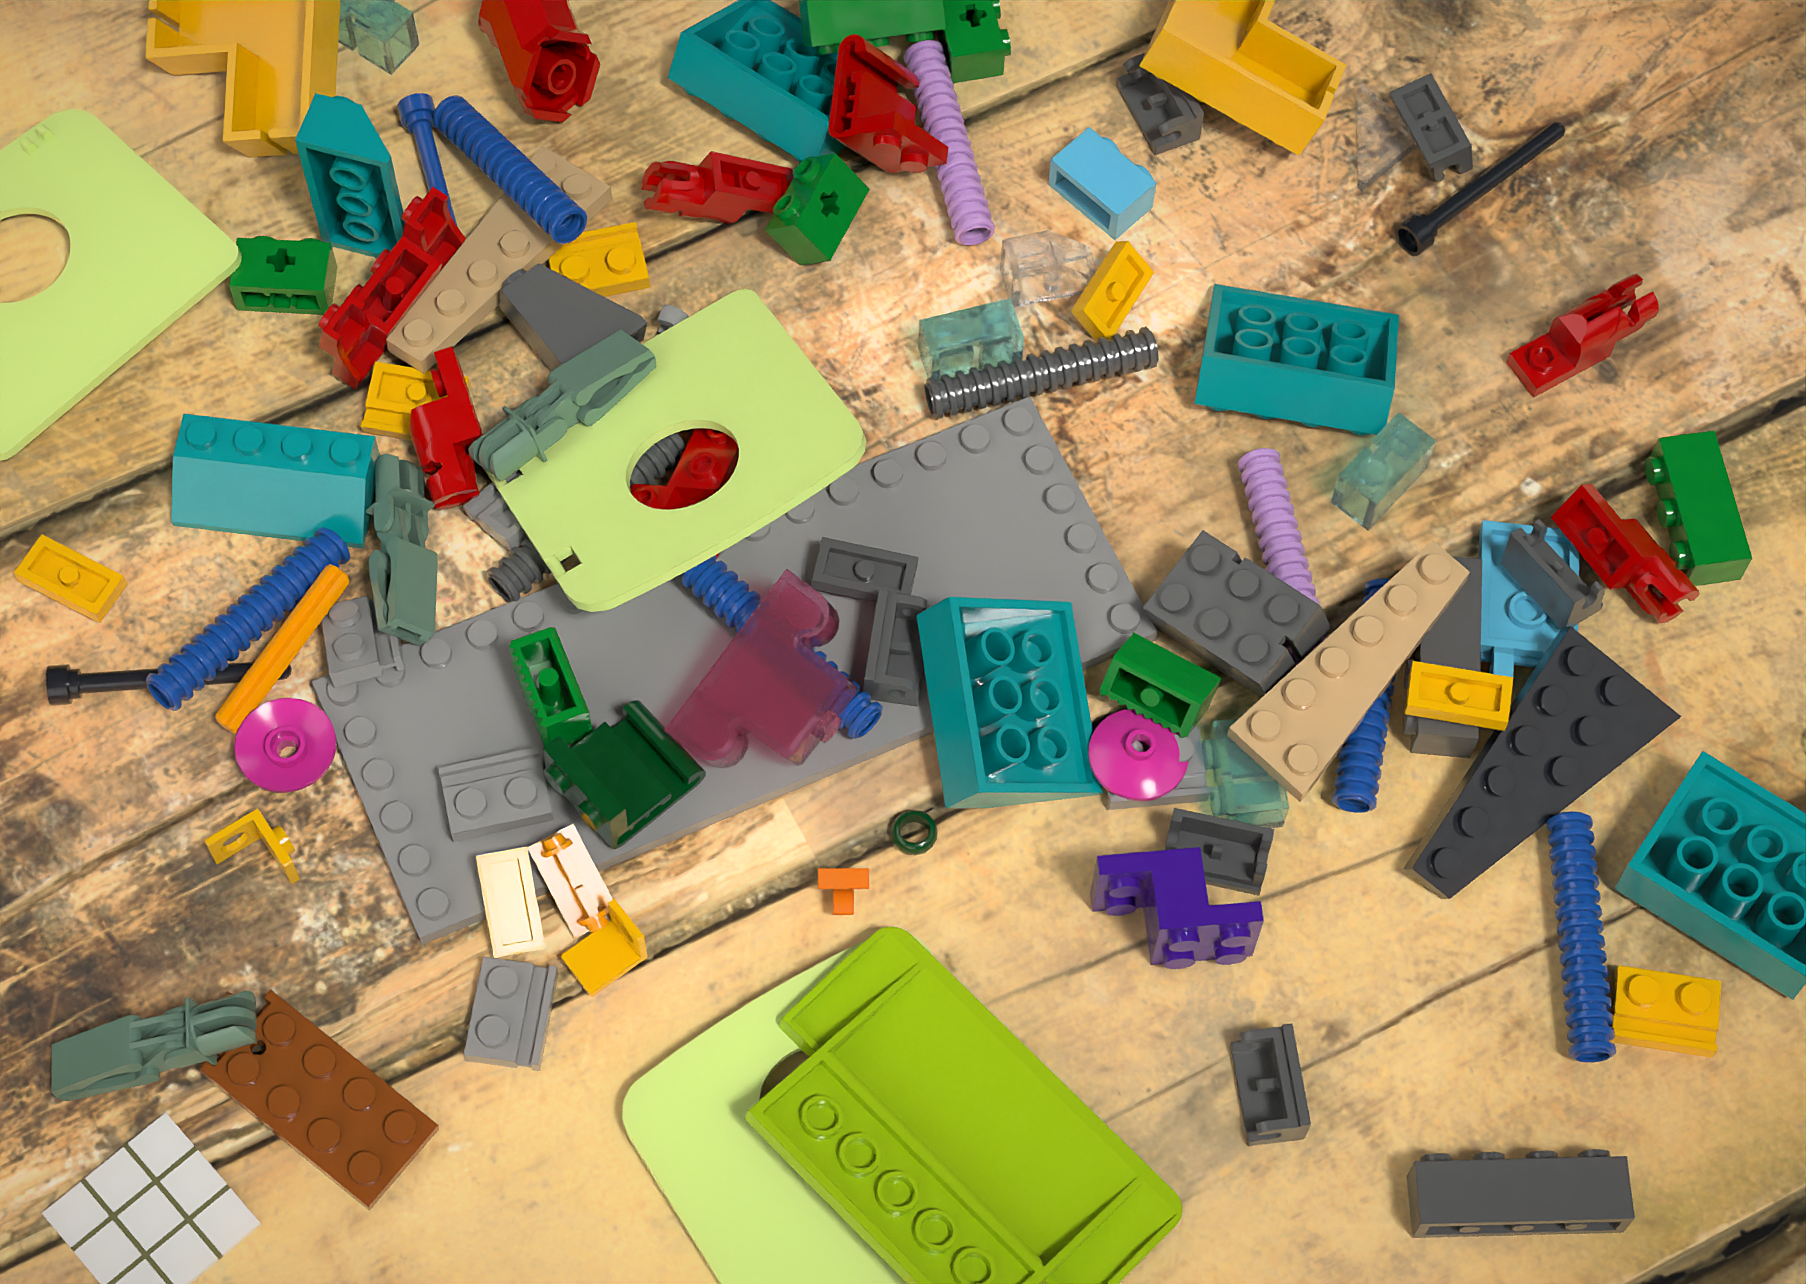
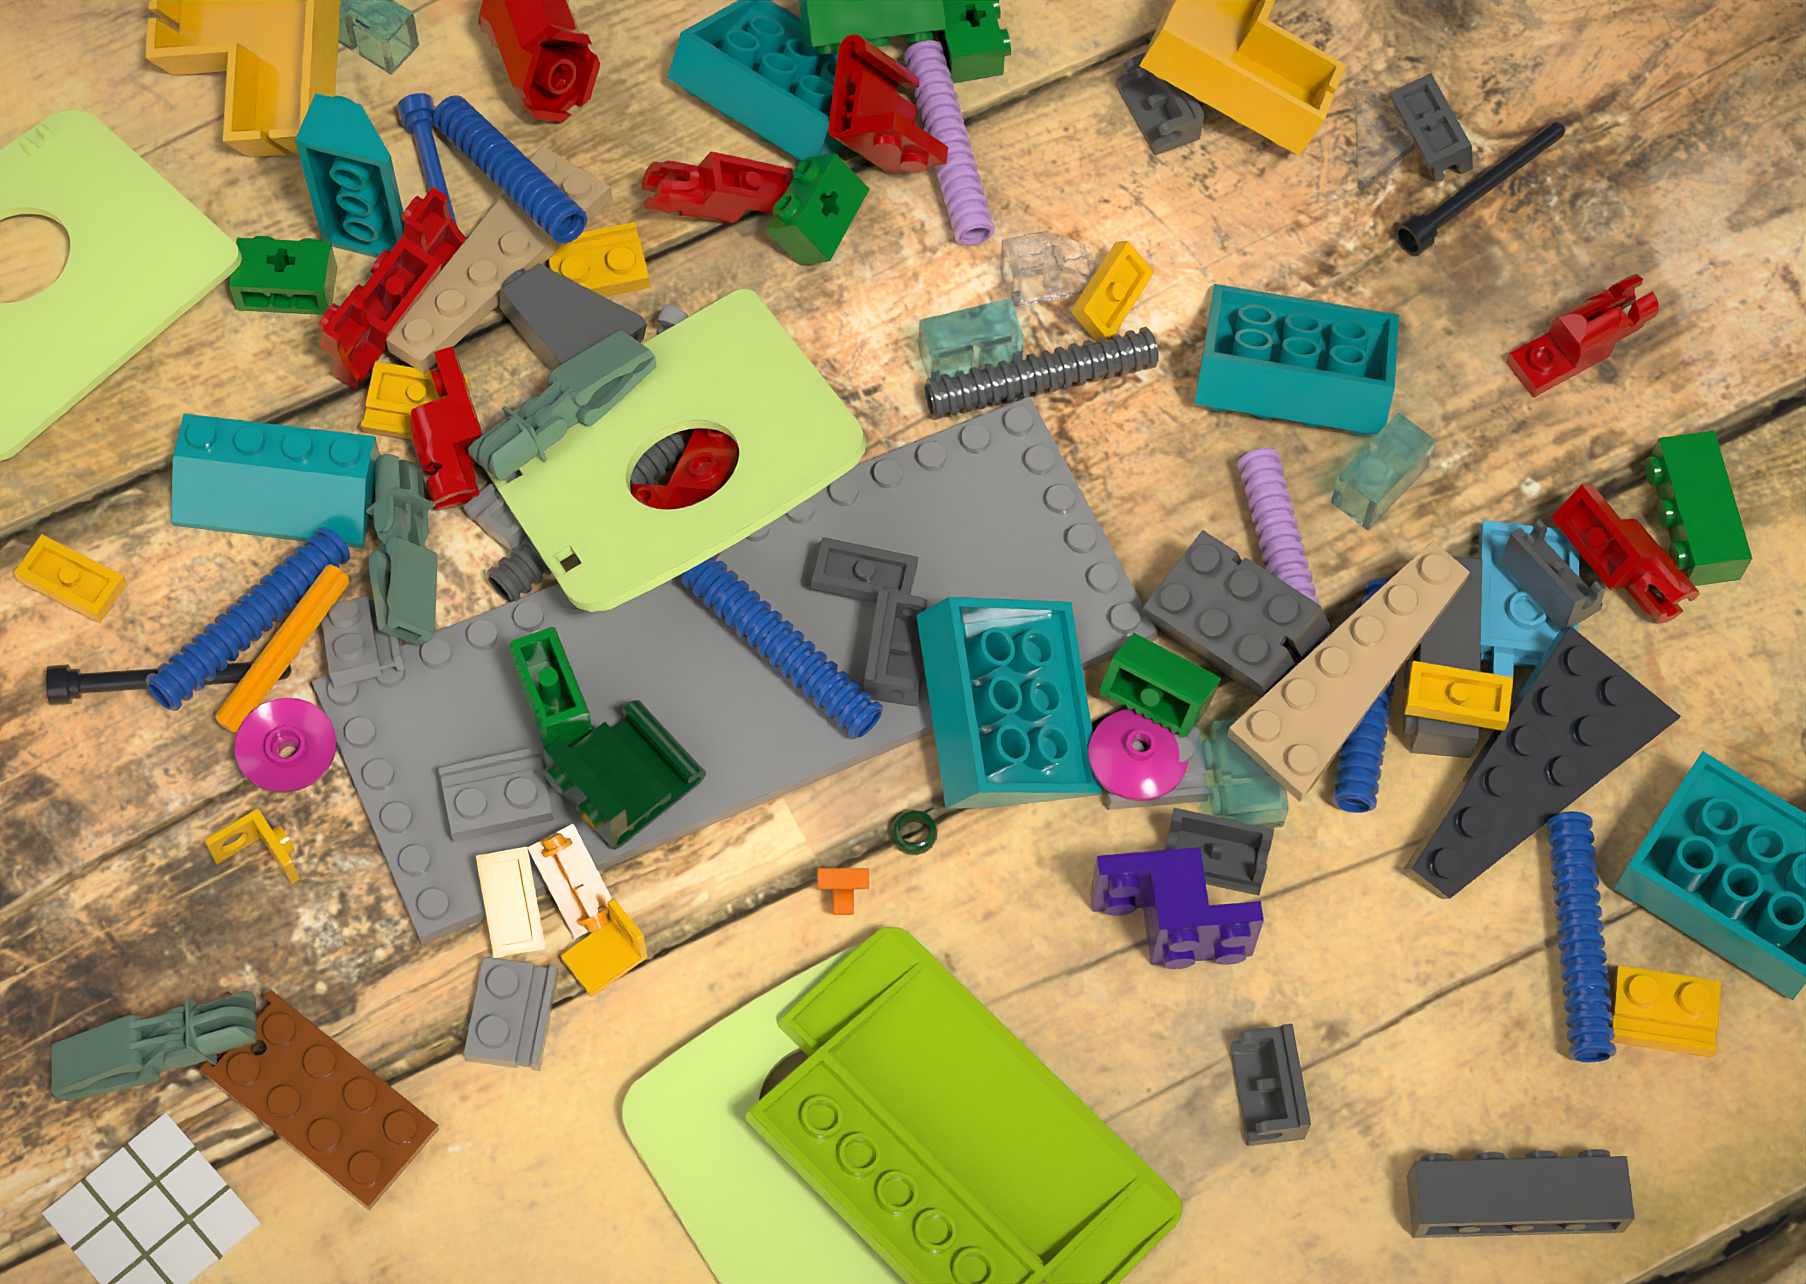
(769, 683): clear pink brick -> none
(1102, 183): medium azure piece -> none

